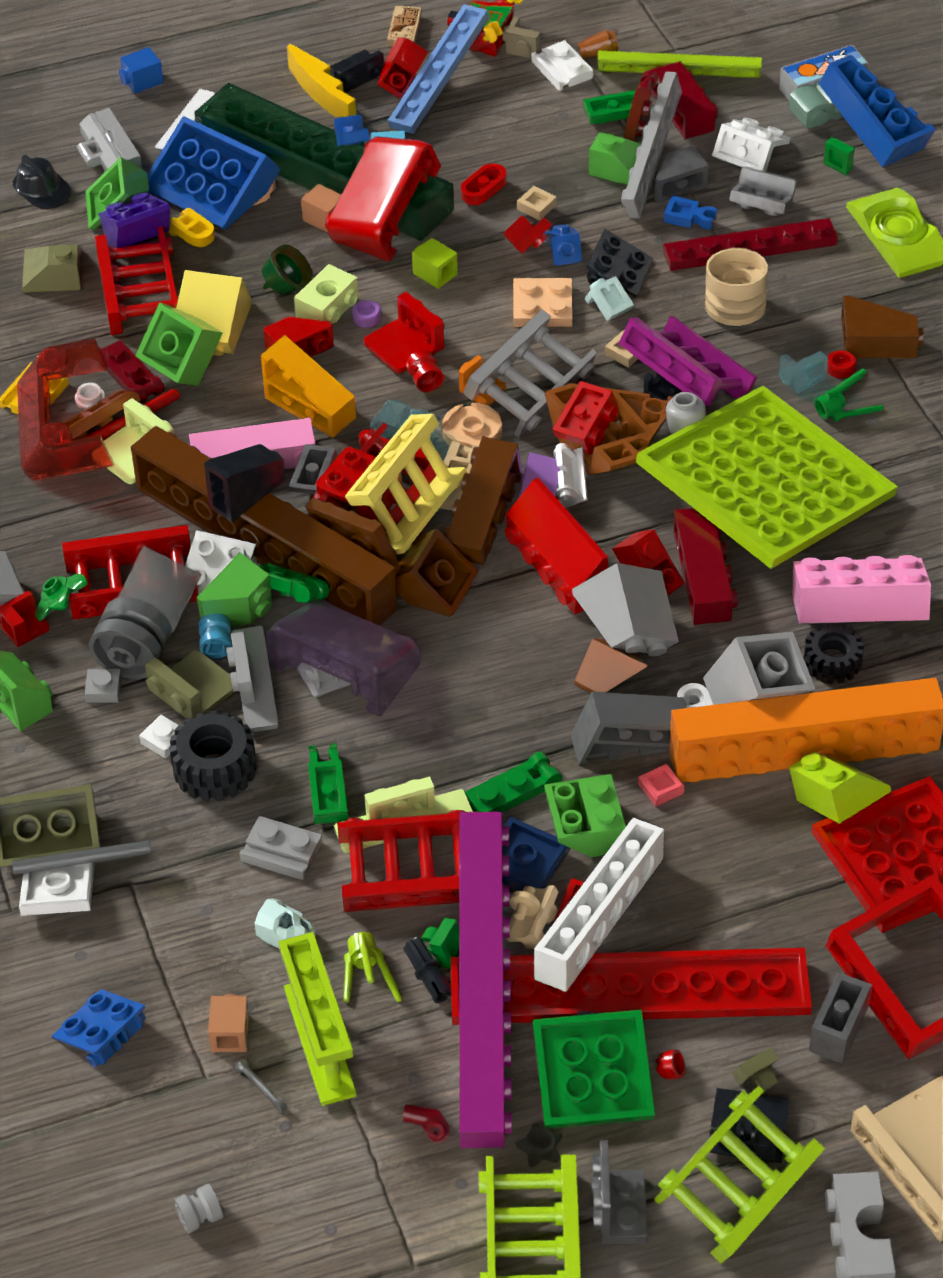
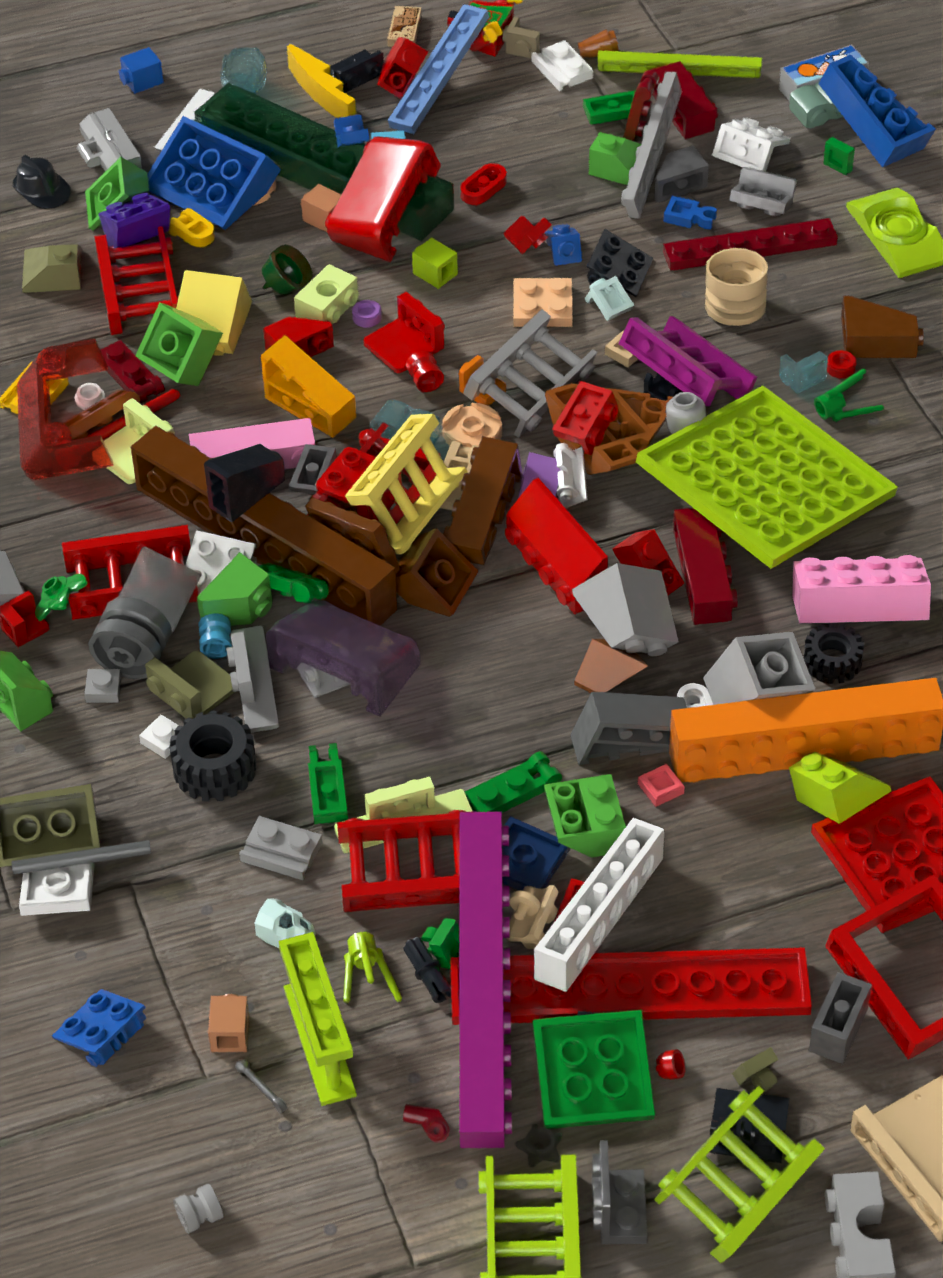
(244, 69): none -> clear light blue hair
(536, 203): tan plate -> none

